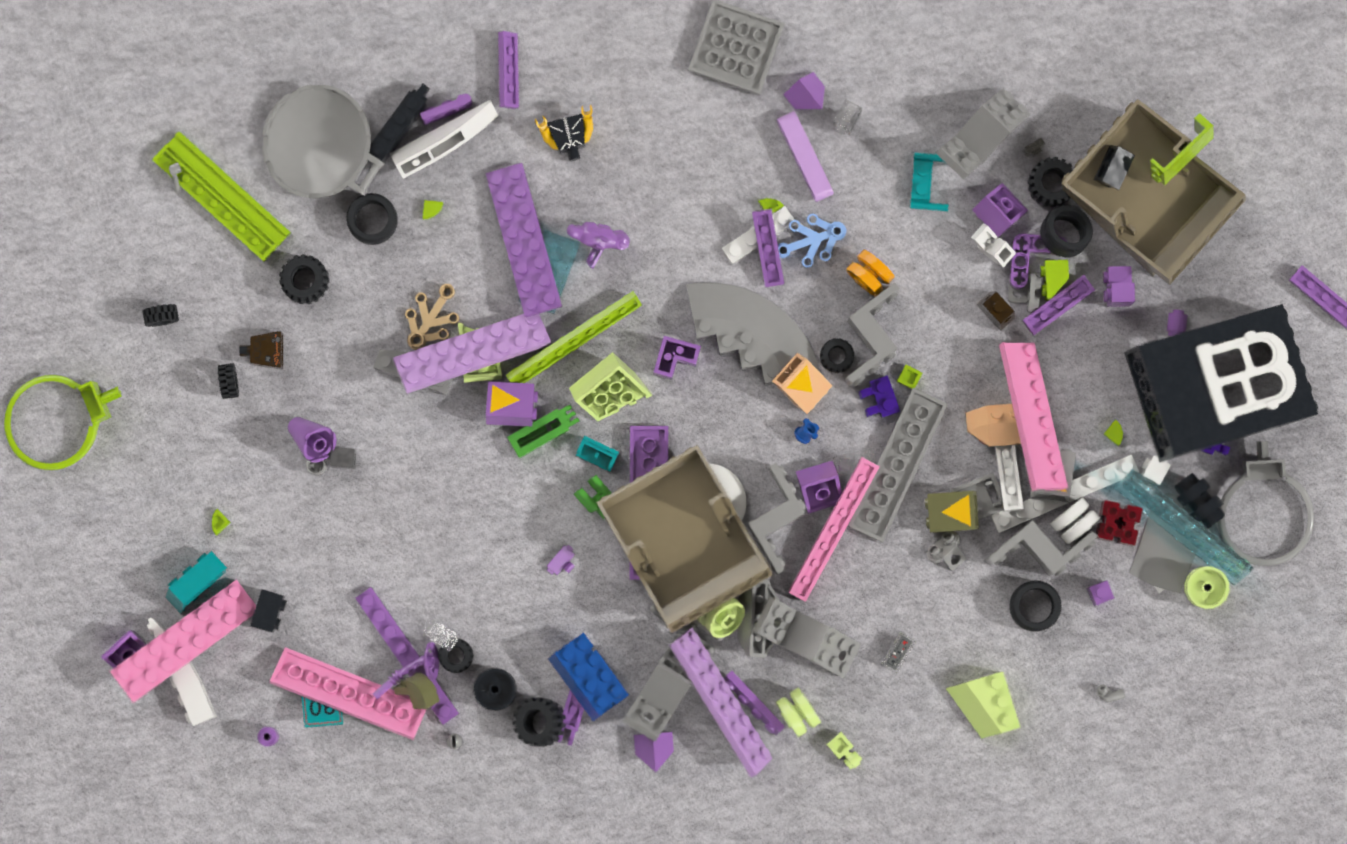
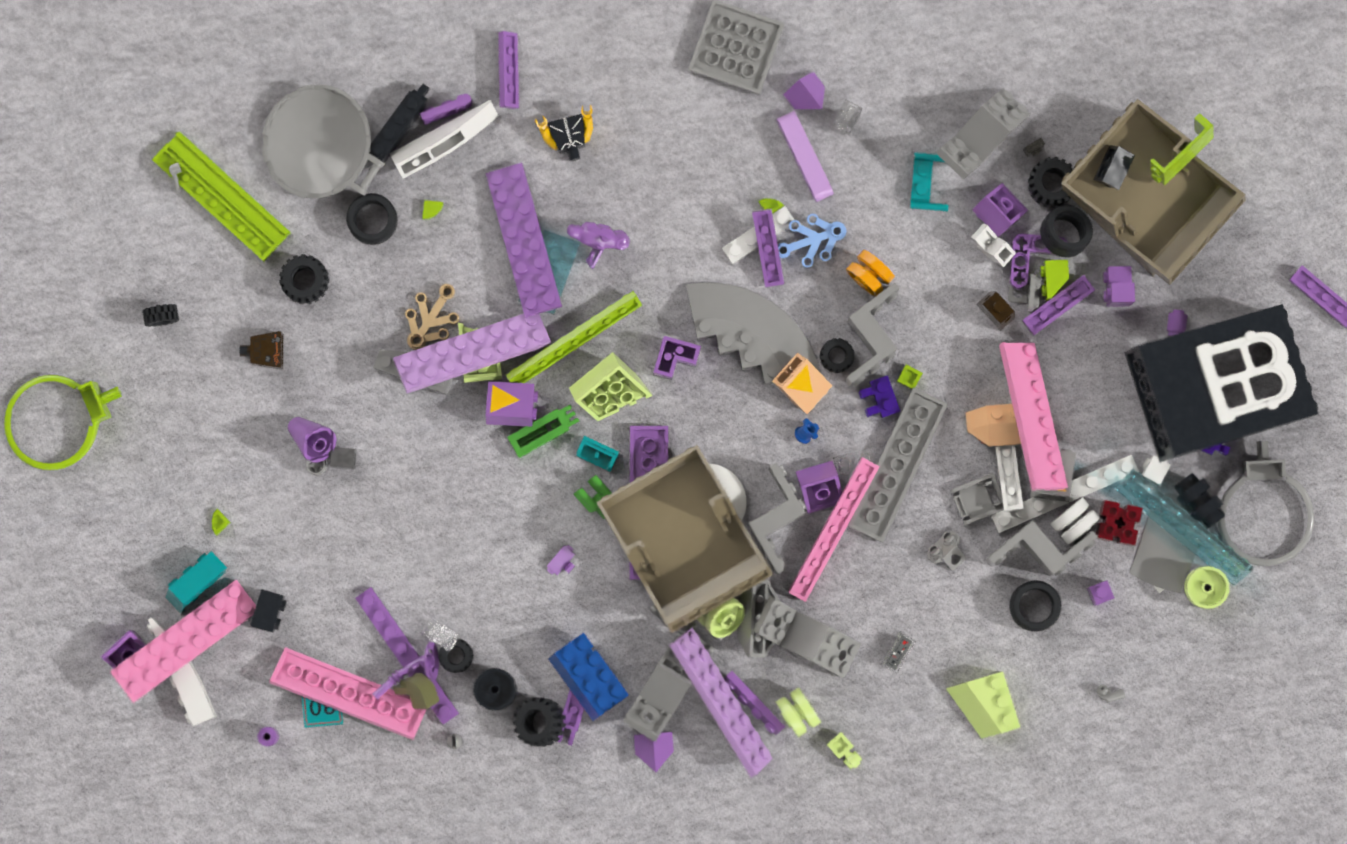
(228, 381): black tyre -> none
(952, 511): olive brick -> none
(1114, 433): lime tile -> none

